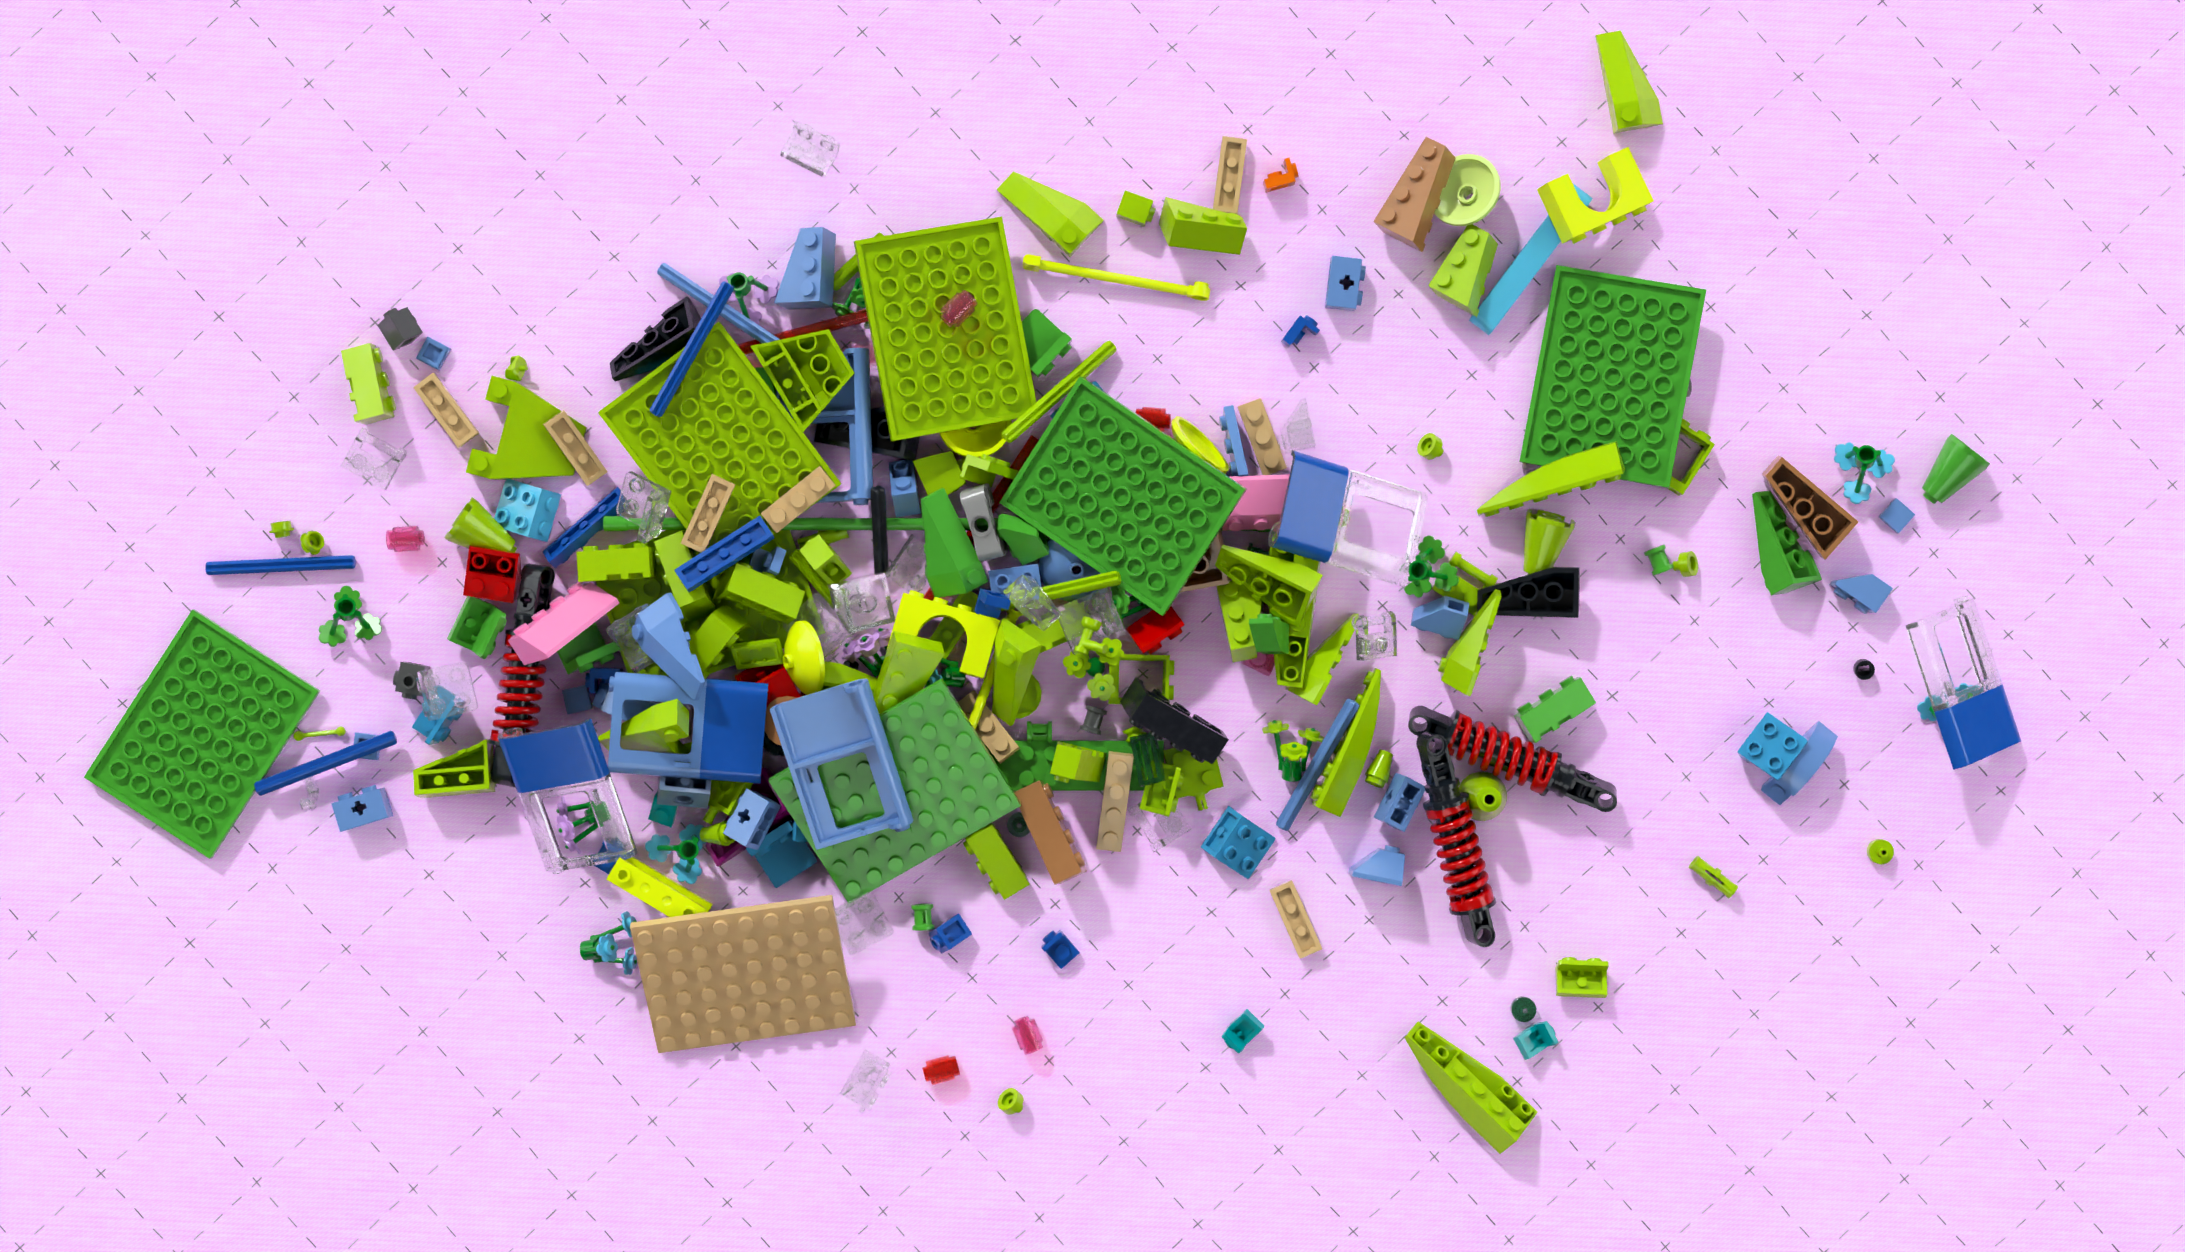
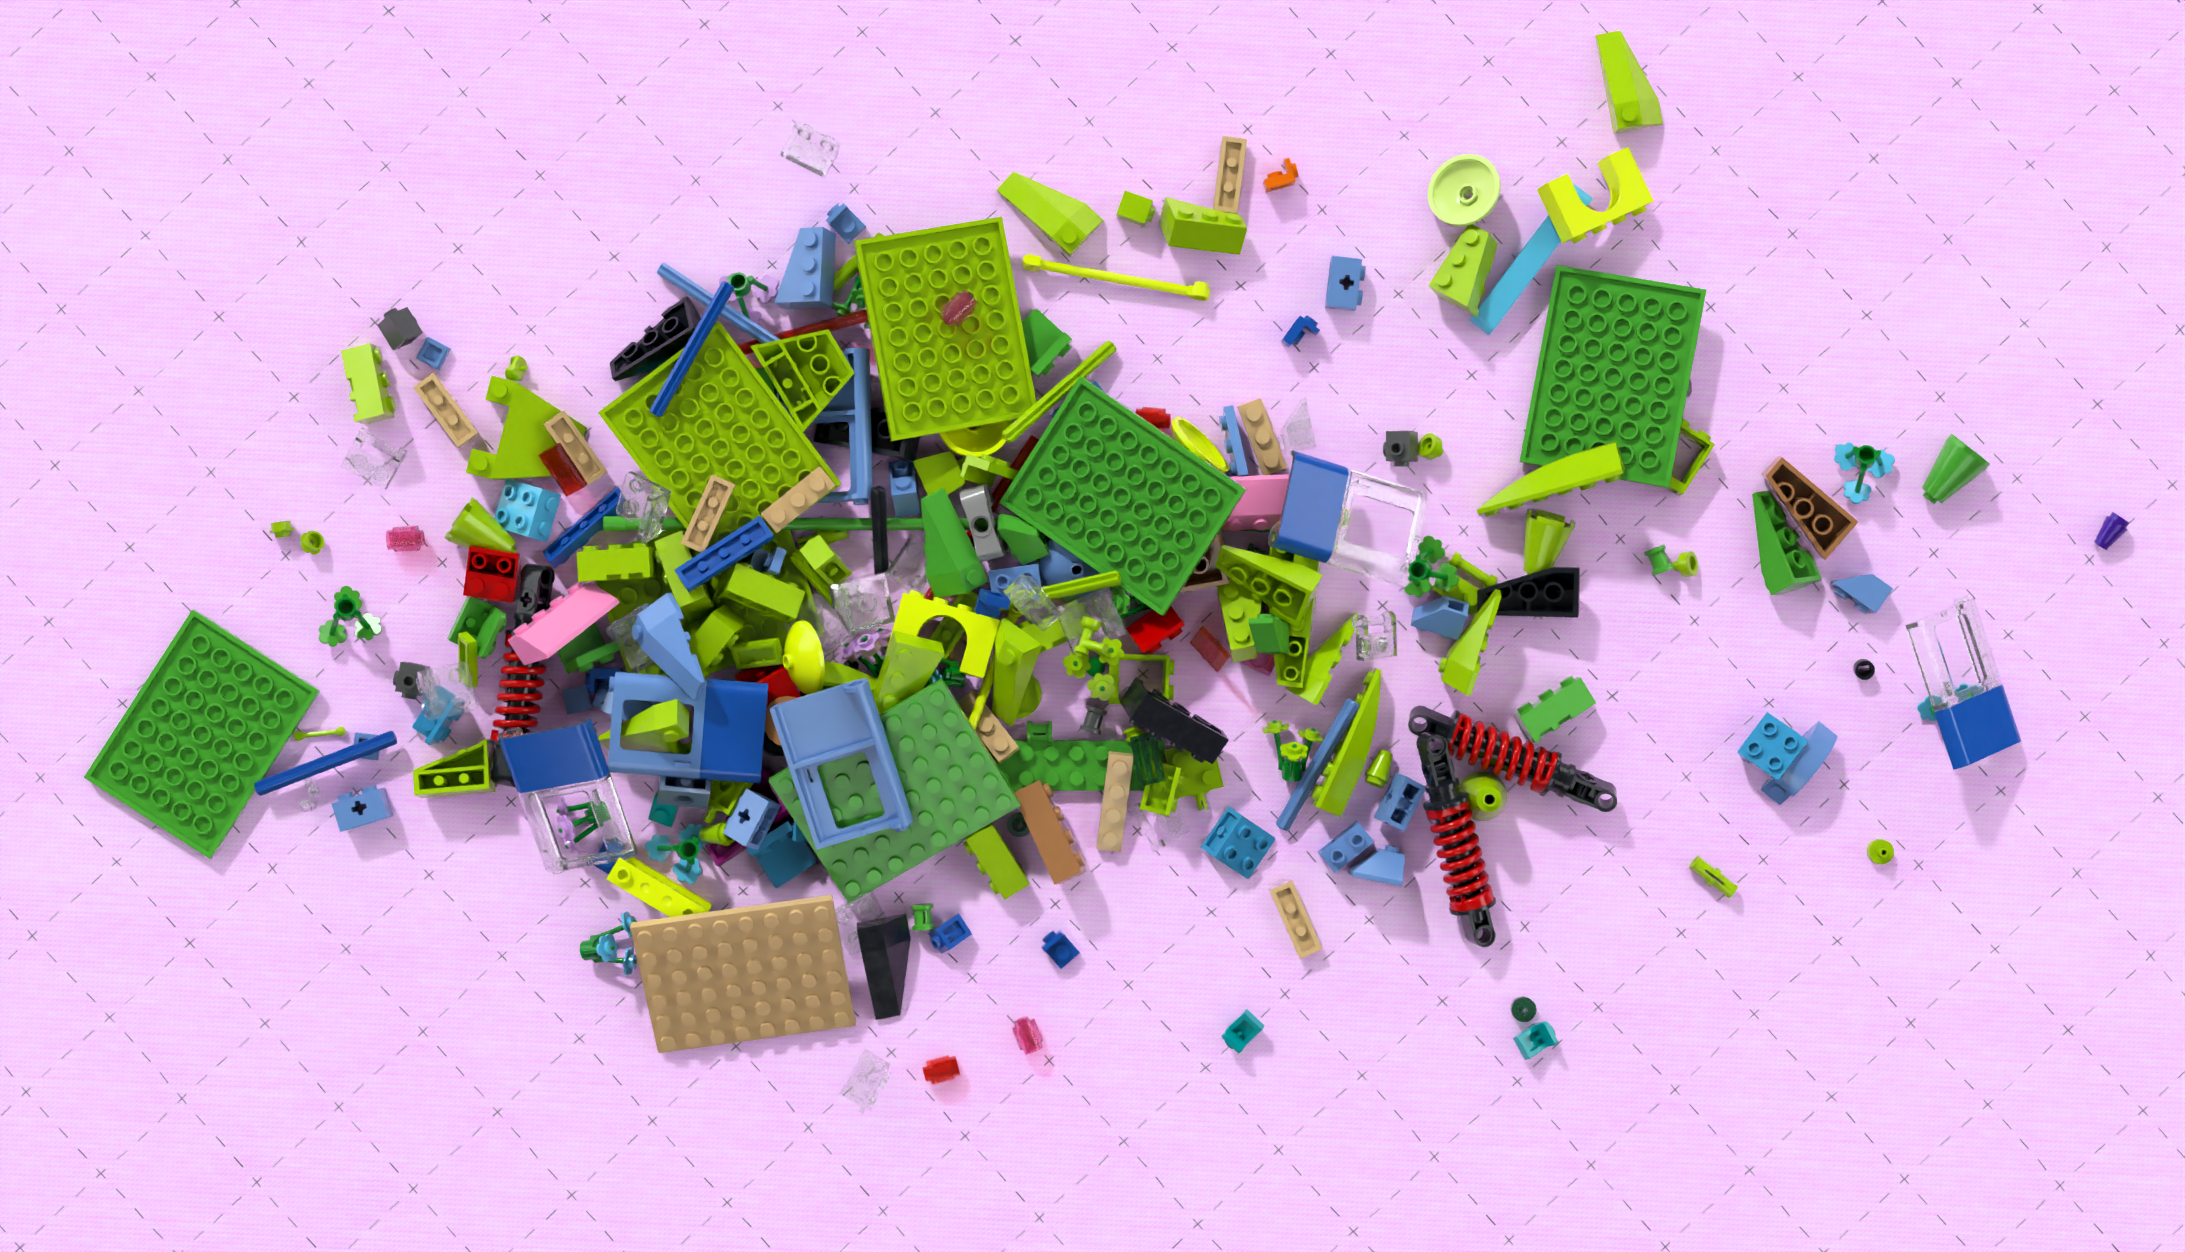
(280, 565): blue axle -> none
(468, 653): none -> lime tile
(563, 469): none -> clear red tile
(845, 222): none -> medium blue bracket
(885, 959): none -> black wedge
(1010, 1101): lime tile -> none
(1077, 763): lime wedge -> none
(1210, 649): none -> clear red piece
(1345, 846): none -> medium blue brick
(1401, 447): none -> dark grey brick
(1416, 195): medium nougat wedge -> none
(1472, 1089): lime wedge -> none
(1581, 978): lime bracket -> none
(1896, 515): medium blue tile -> none
(2111, 530): none -> dark purple cone

